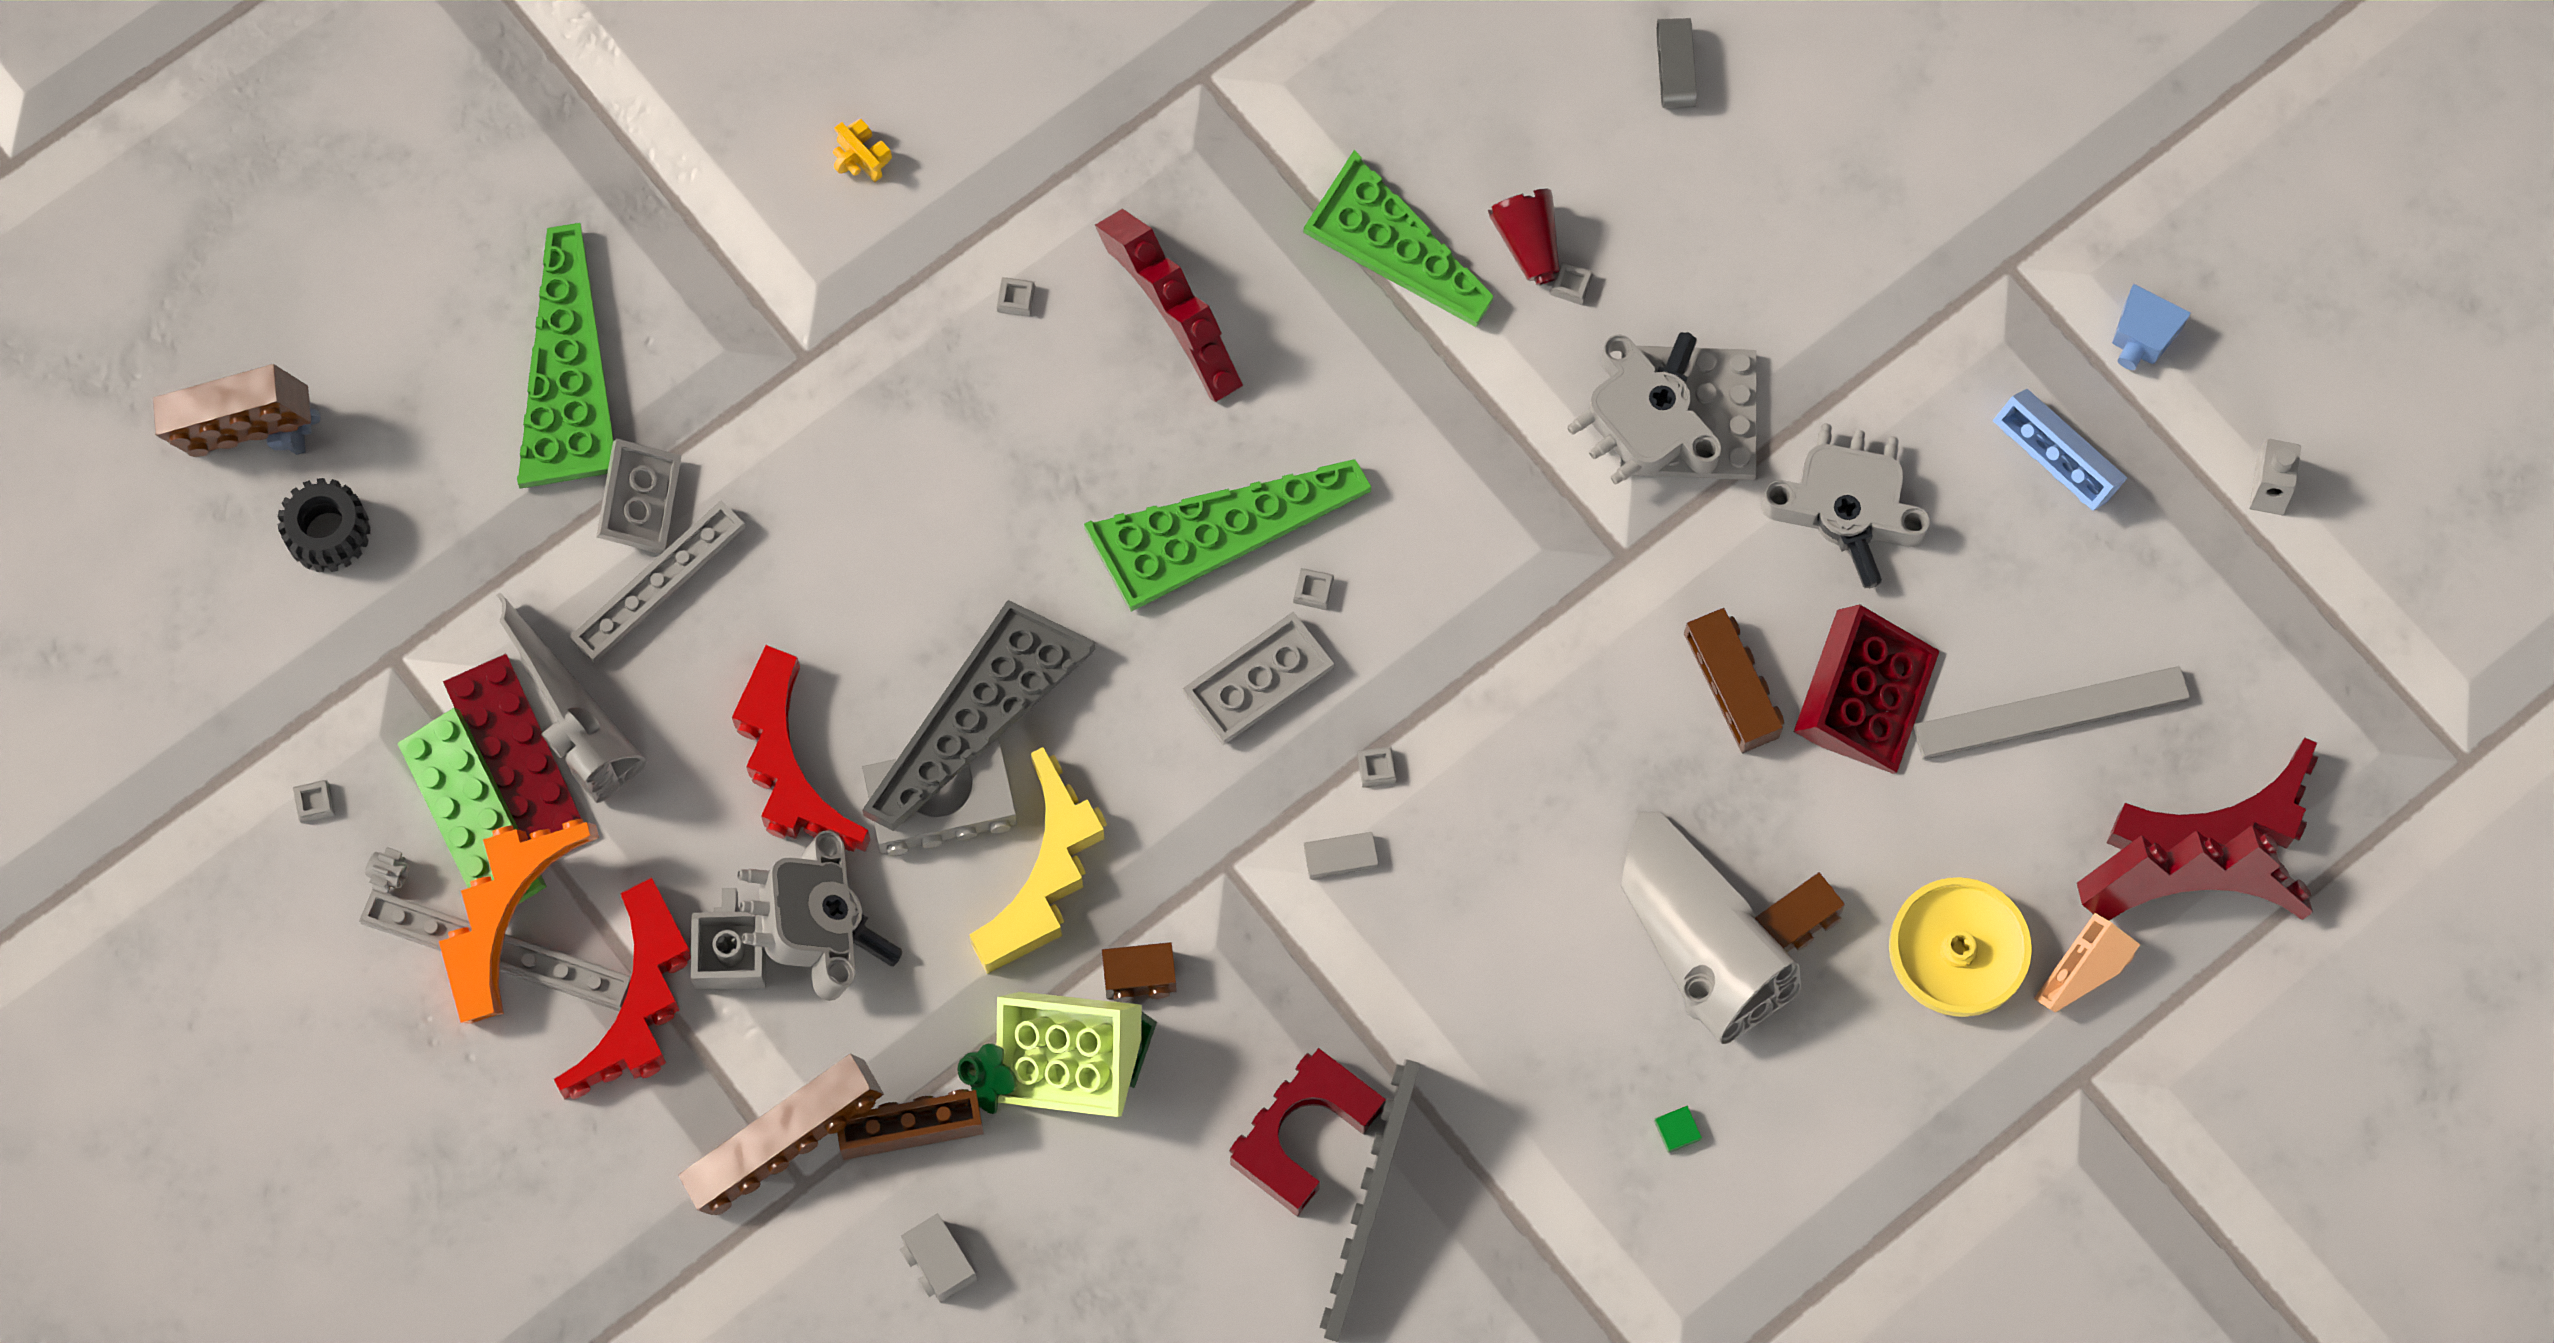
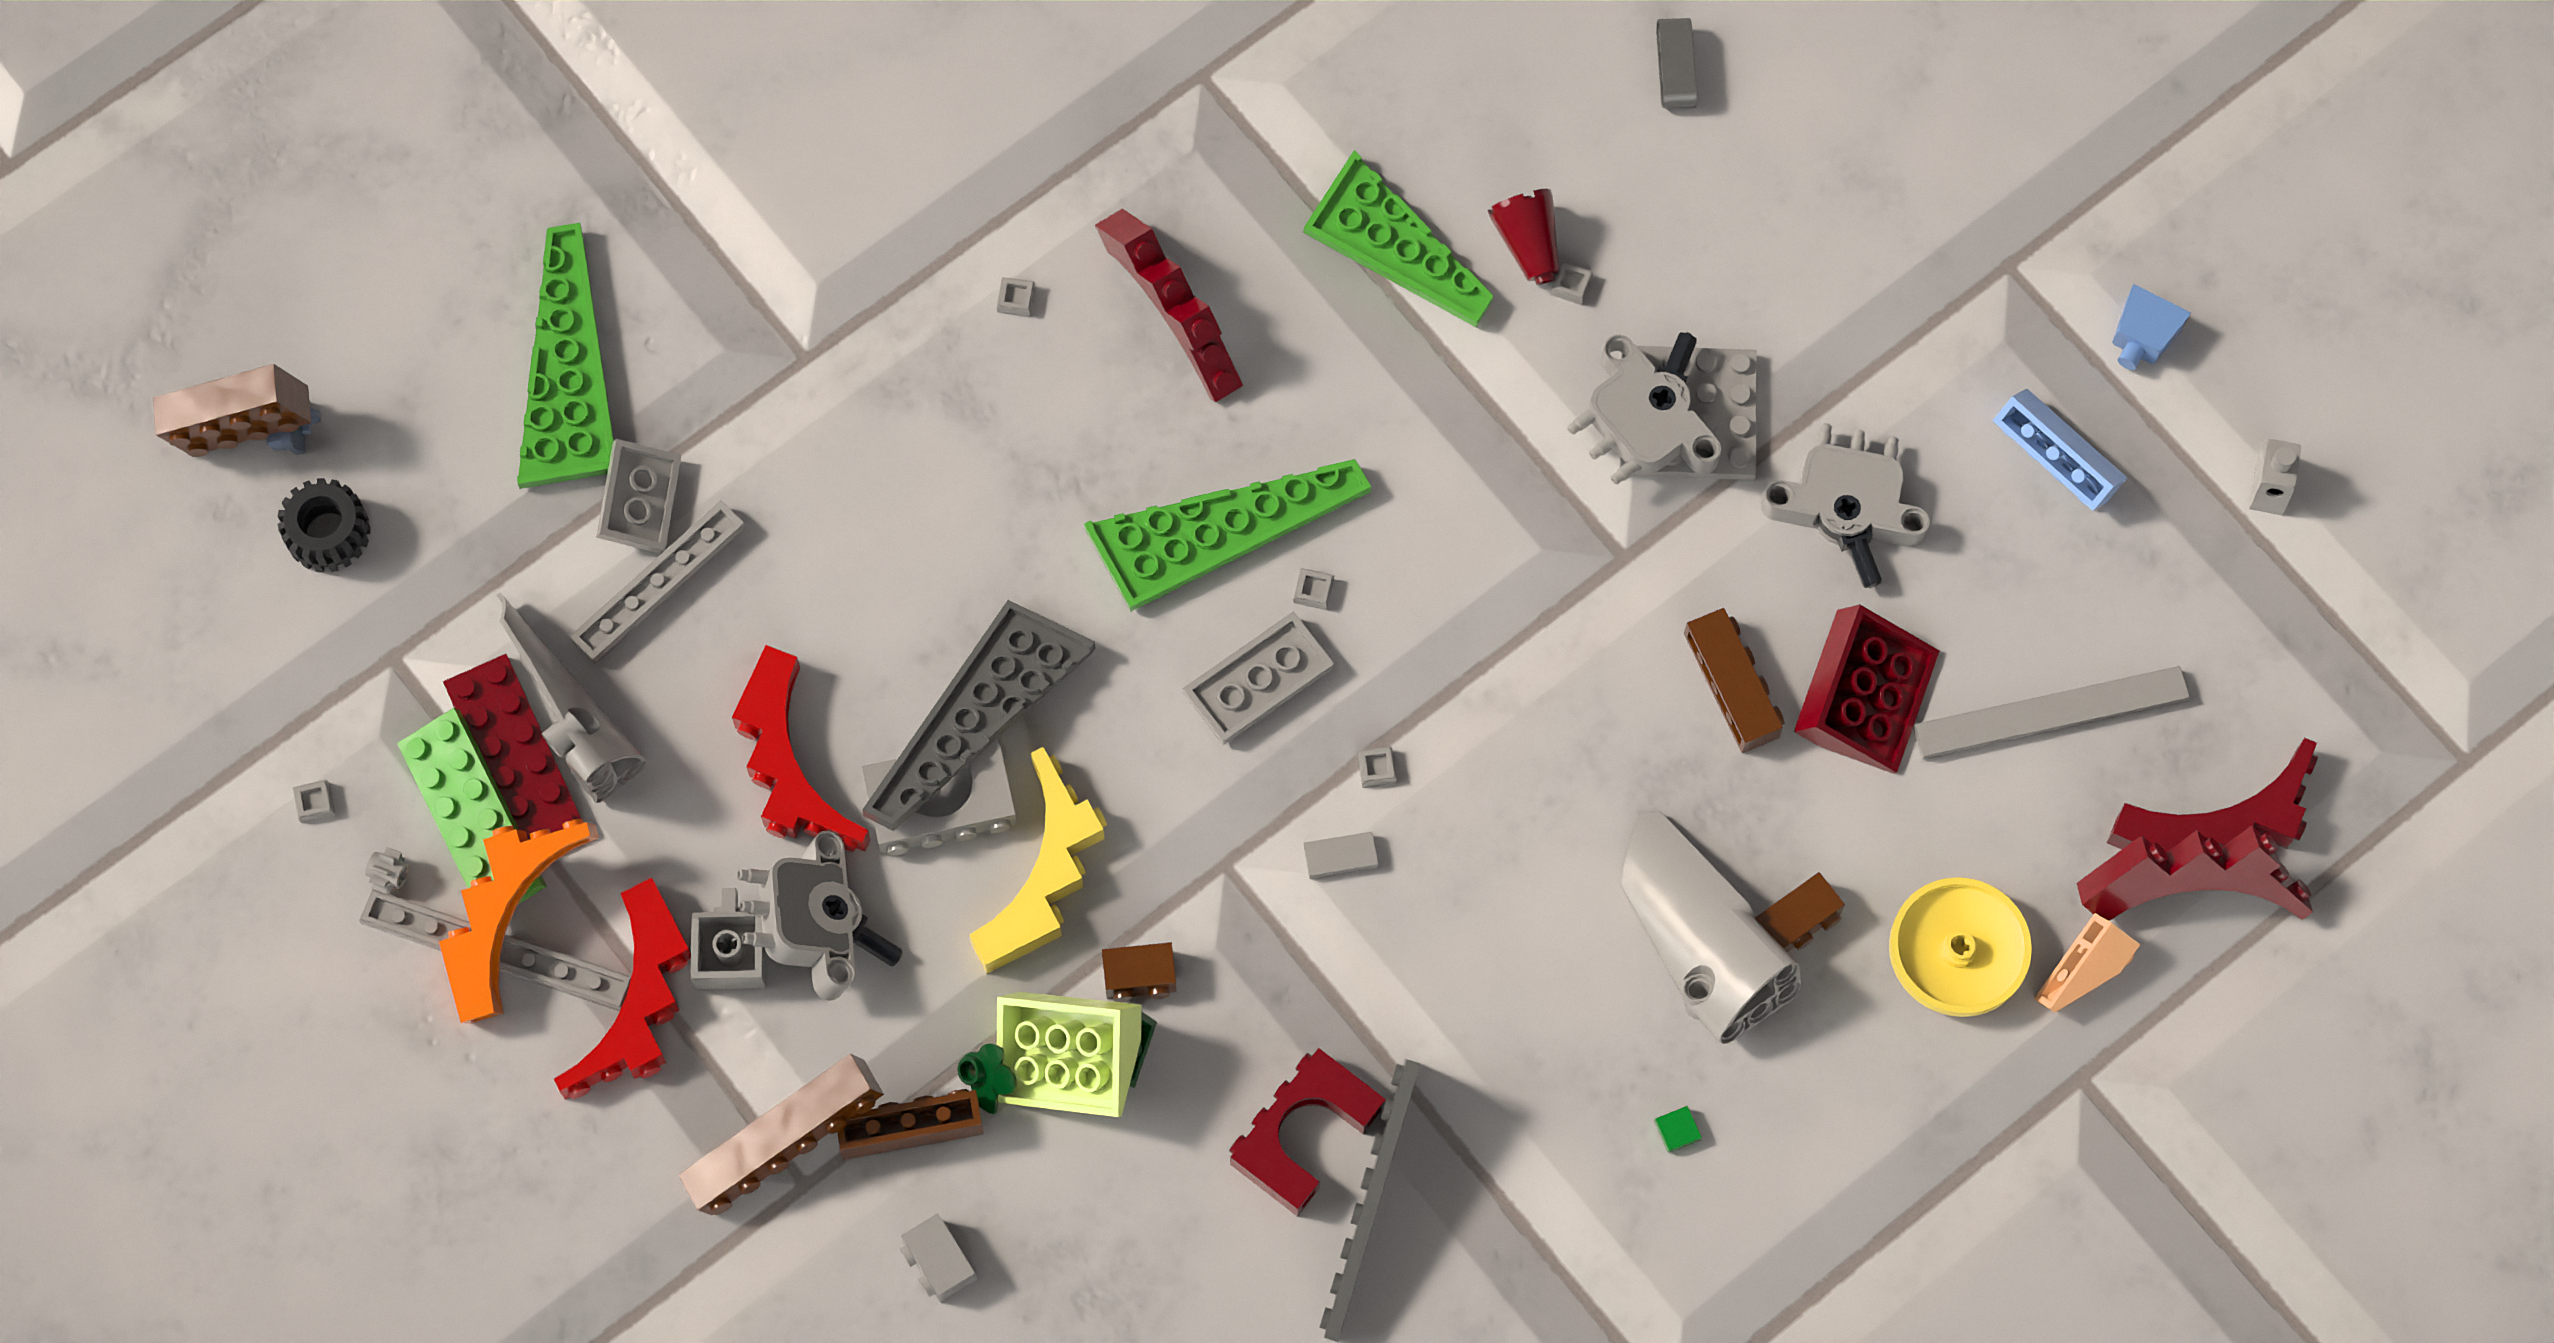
(852, 140): yellow hips -> none

